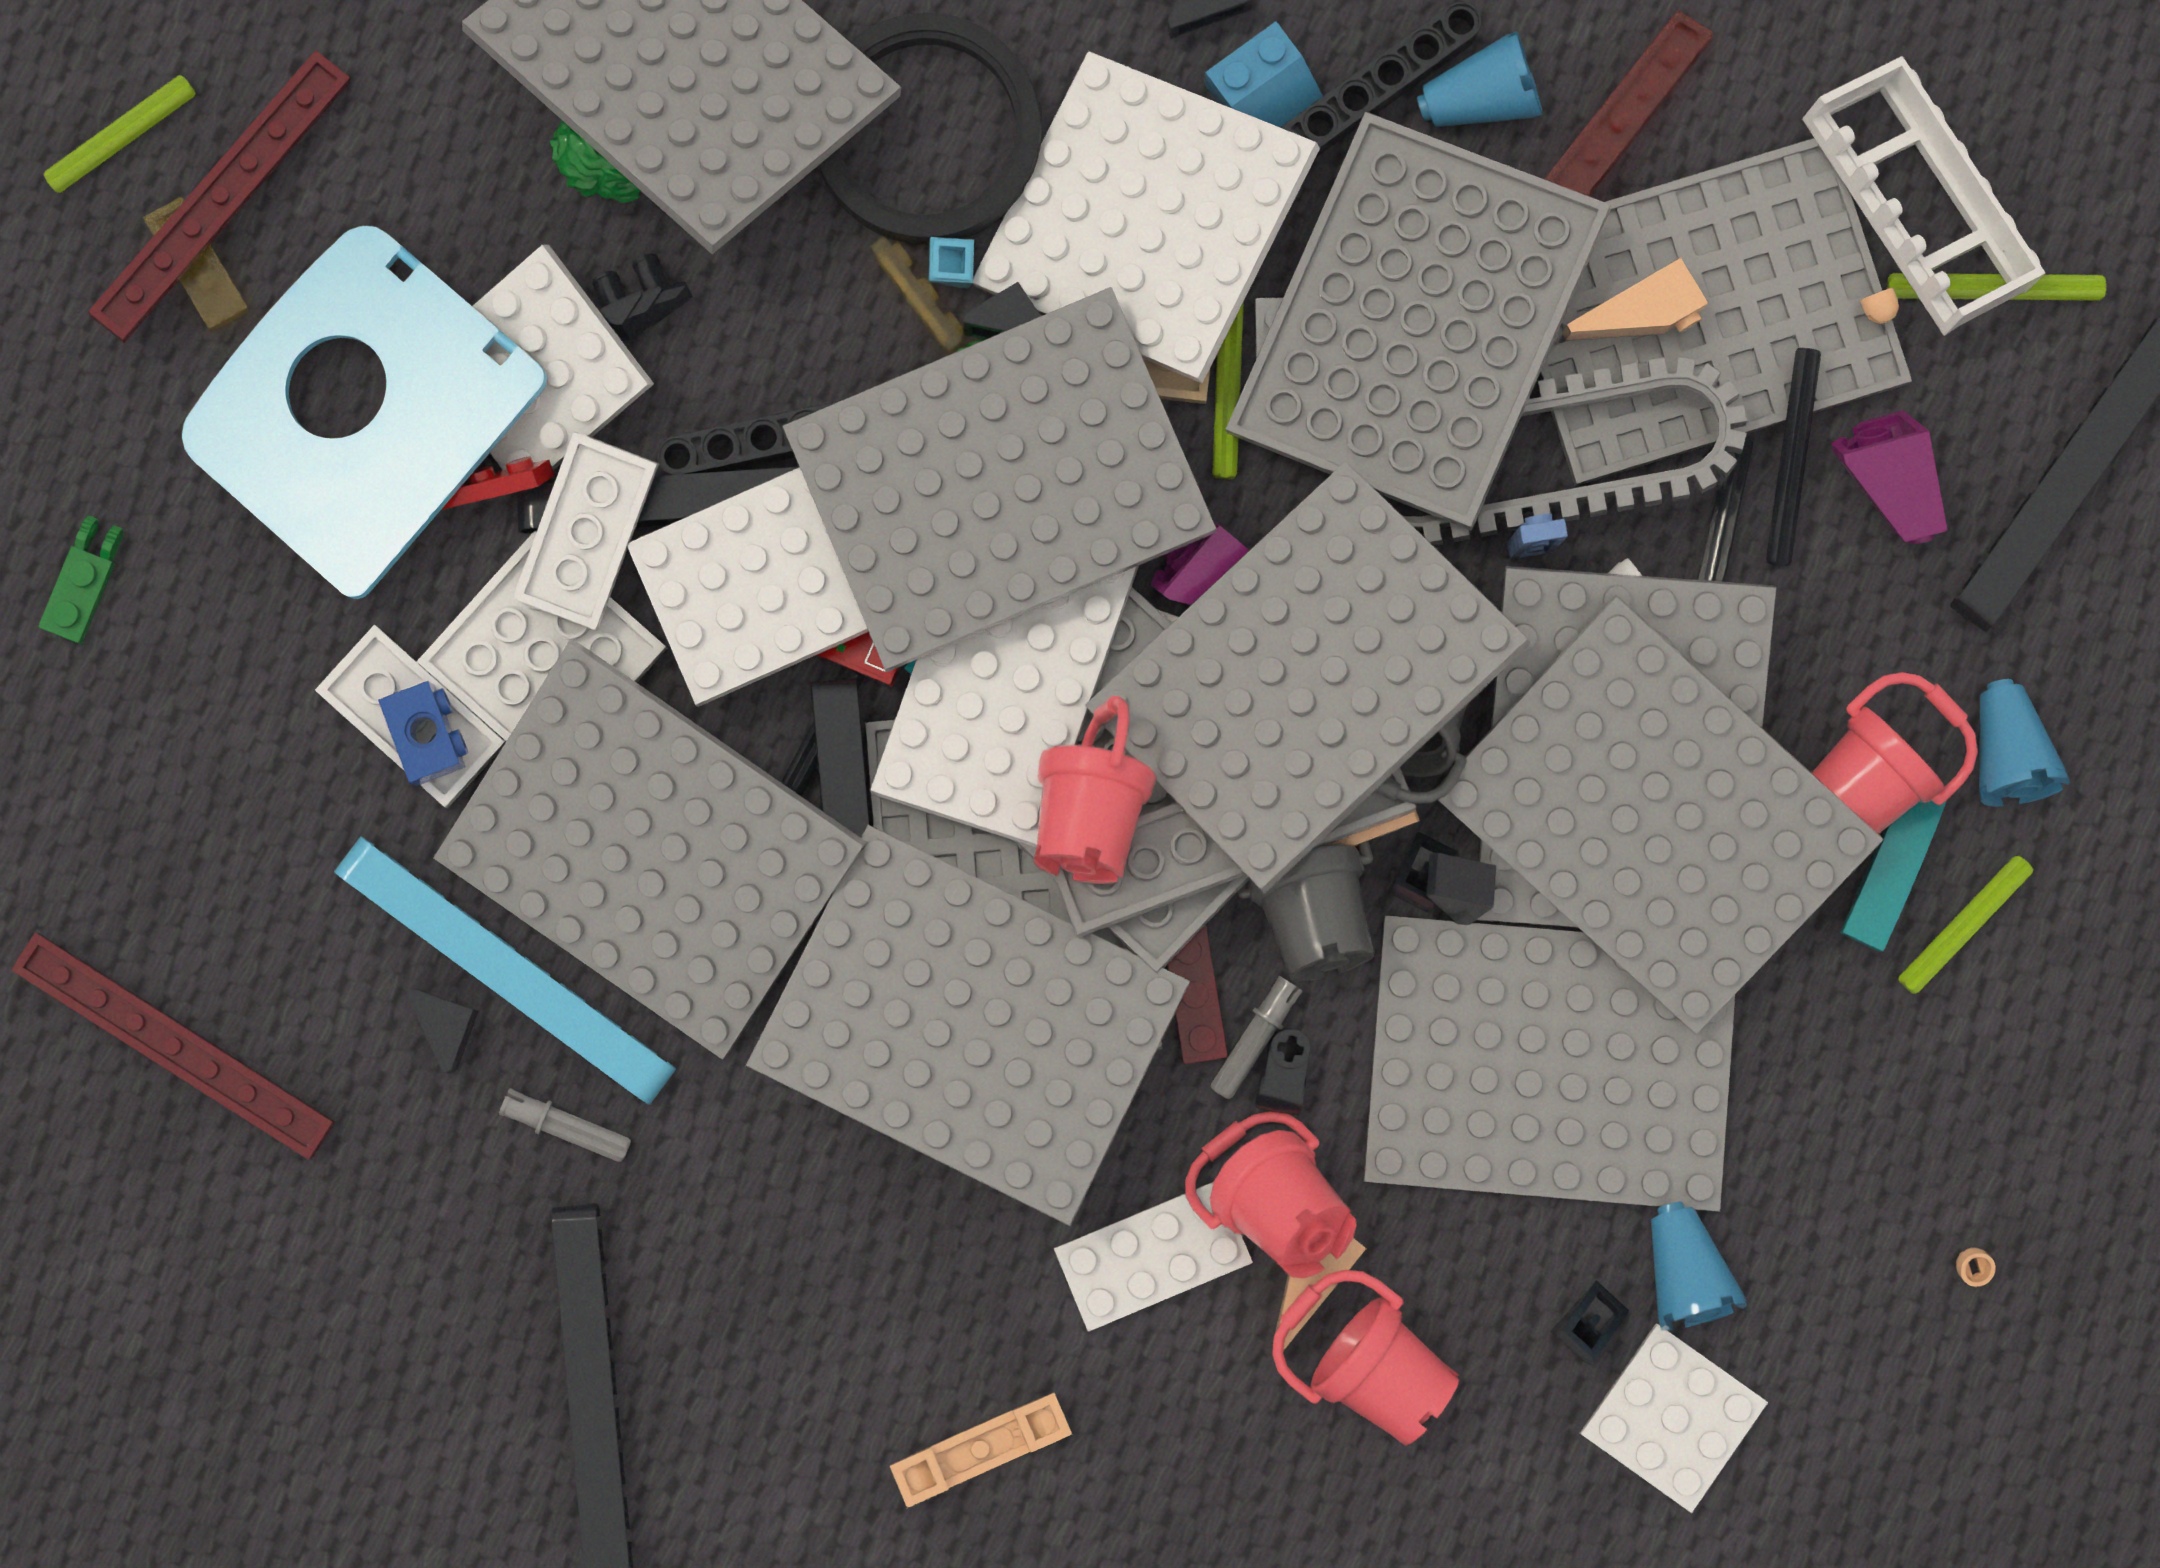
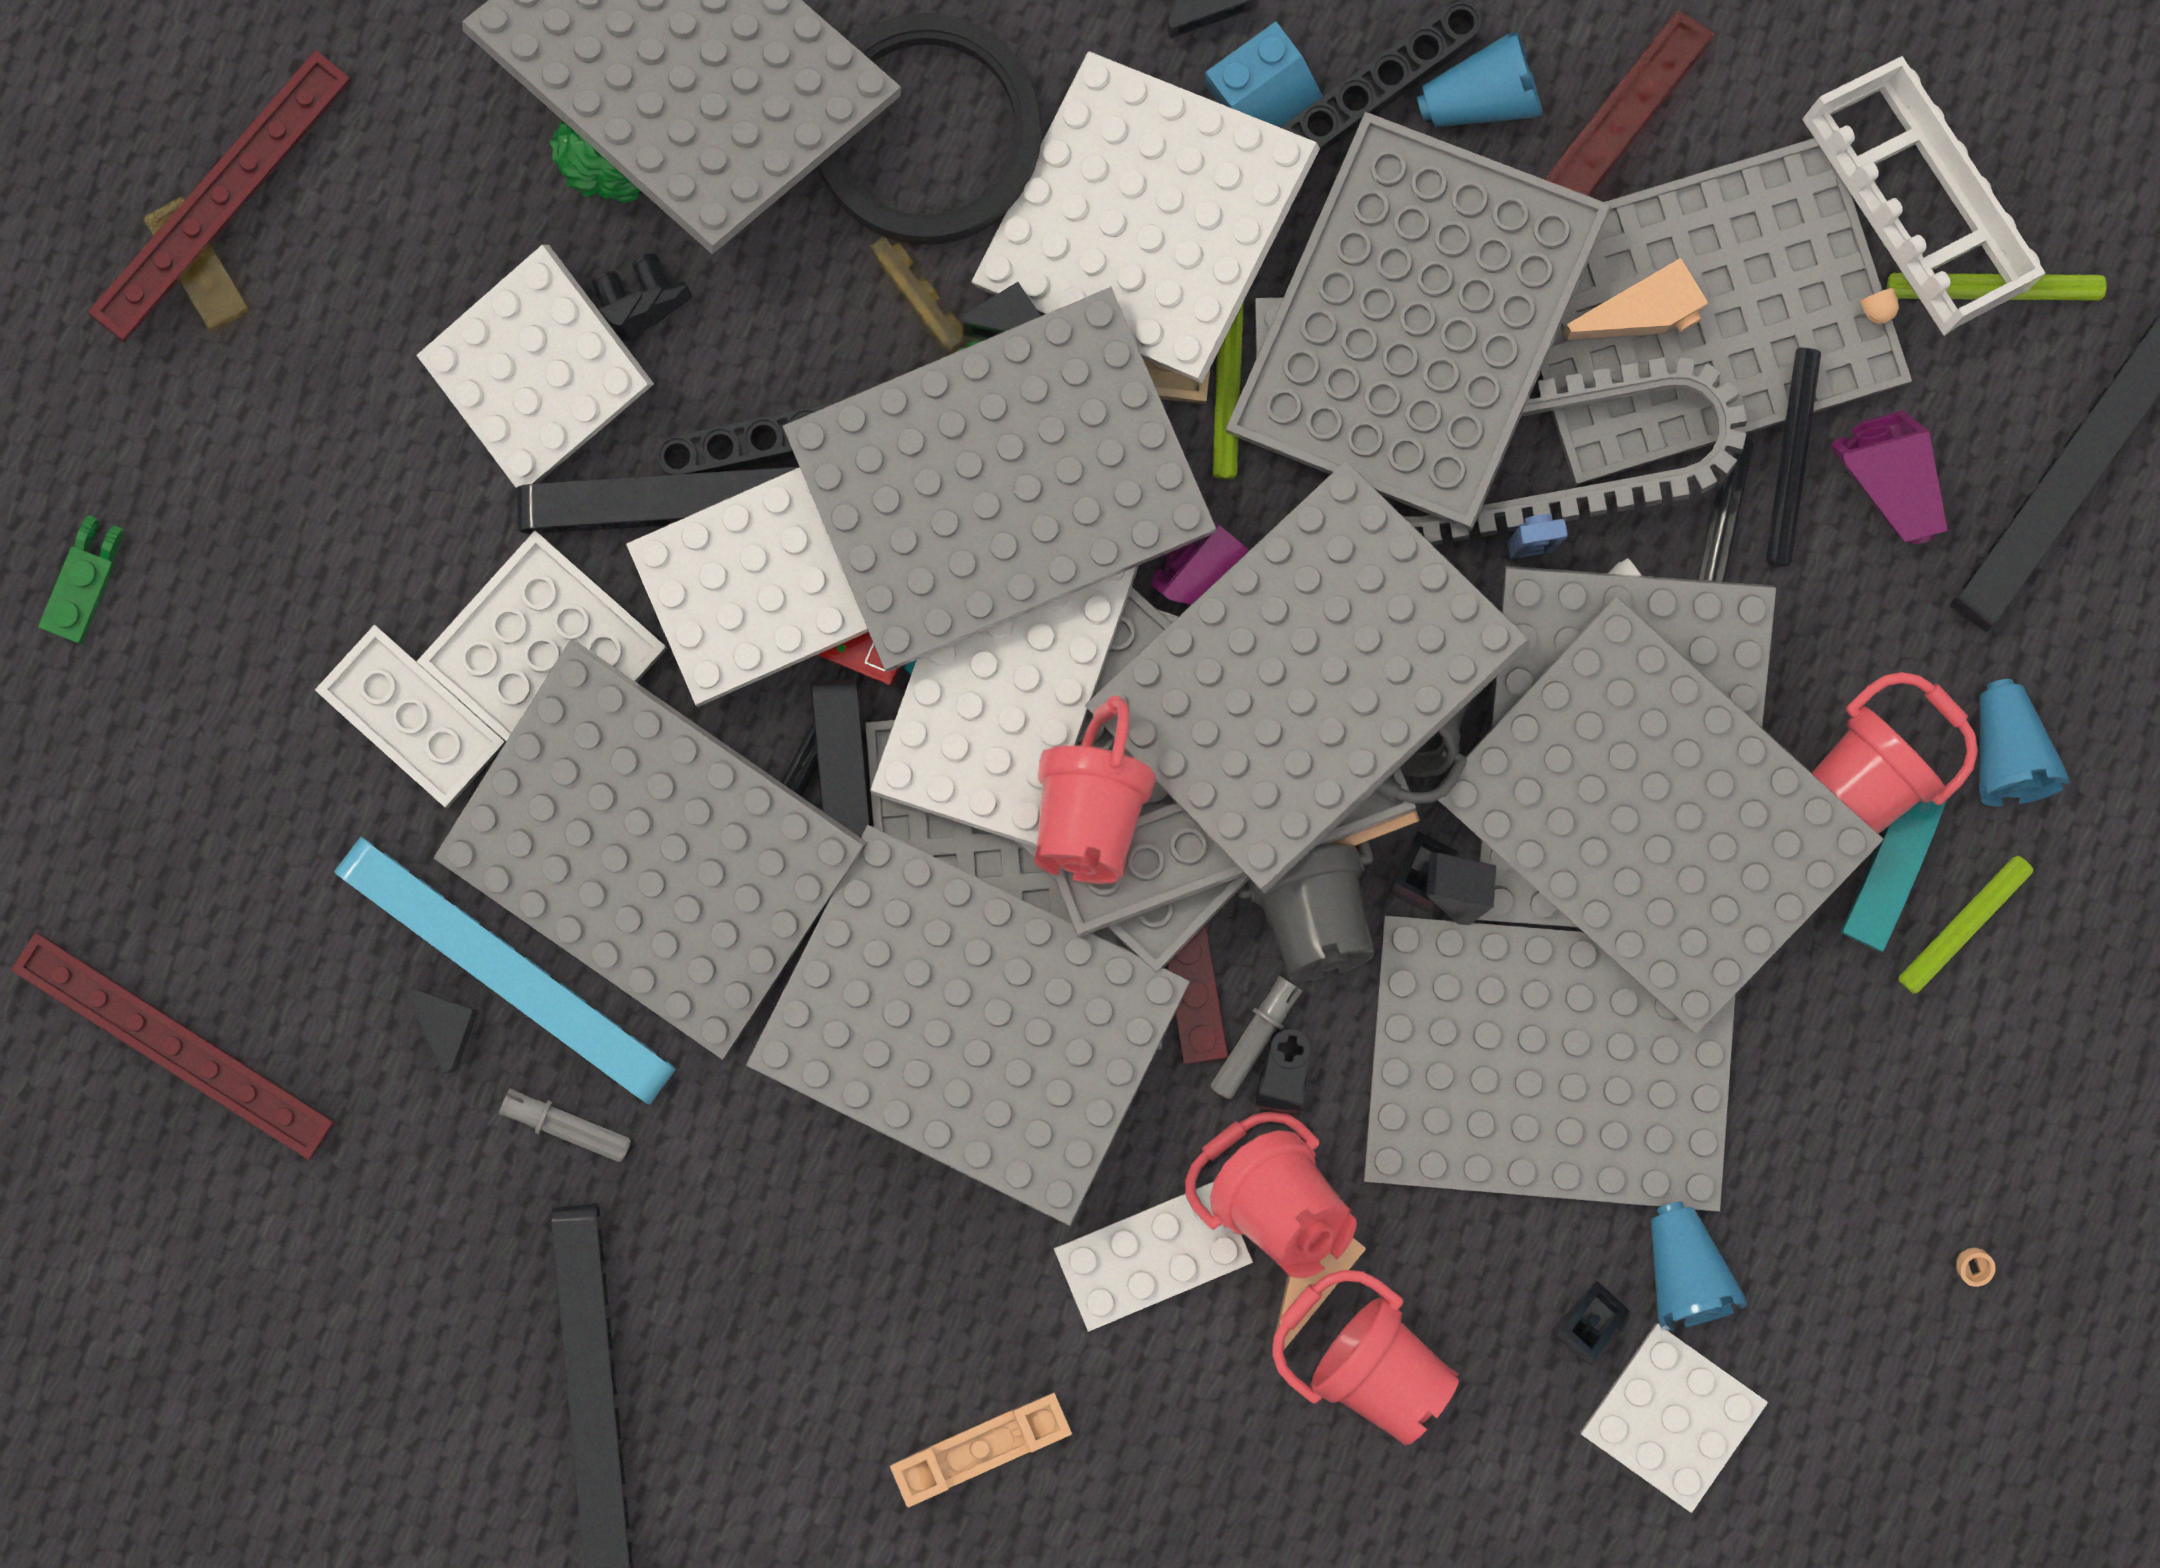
(119, 134): lime axle -> none
(368, 495): door -> none
(403, 715): blue brick -> none
(487, 484): red plate -> none
(585, 530): white plate -> none
(951, 261): medium azure slope -> none

